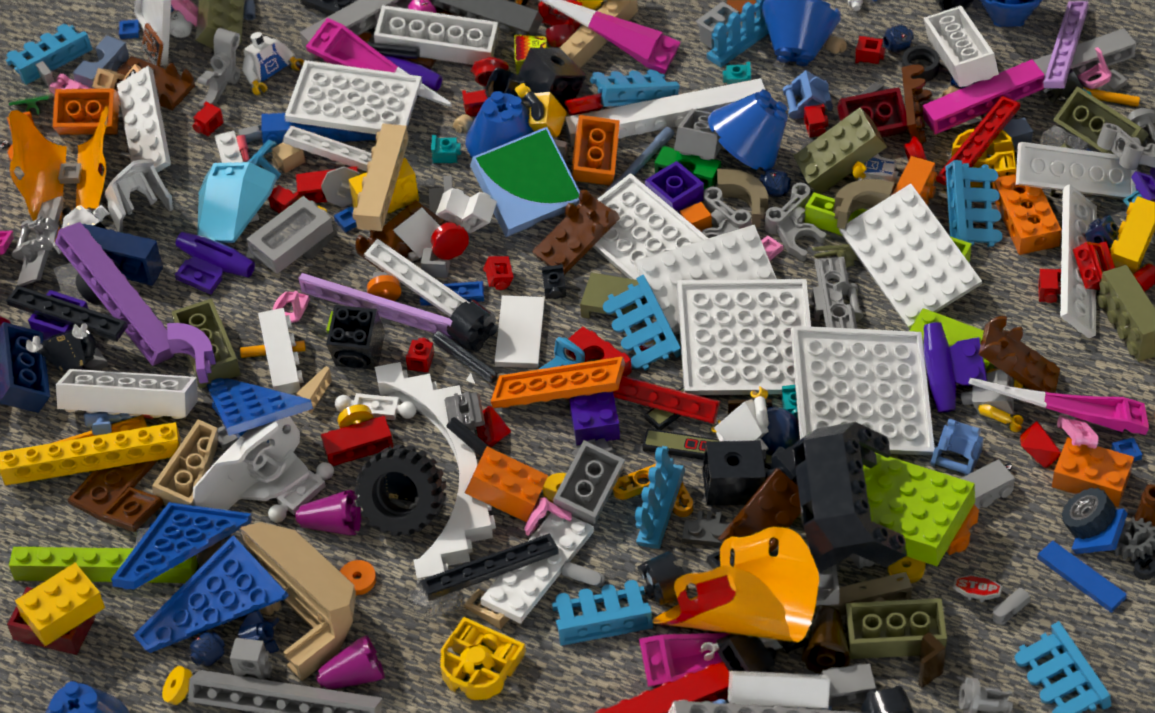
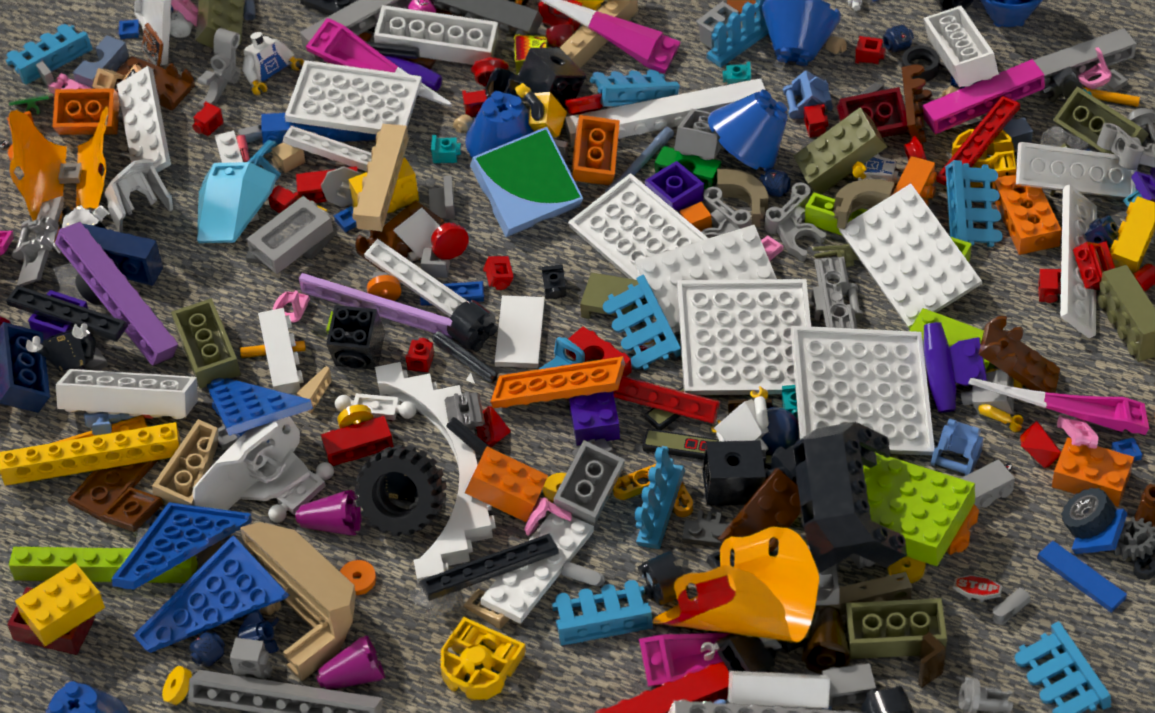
(192, 341): medium lavender arch -> none
(209, 262): dark purple plate -> none
(466, 211): white brick -> none
(576, 232): reddish brown hinge -> none
(1066, 44): lavender tile -> none

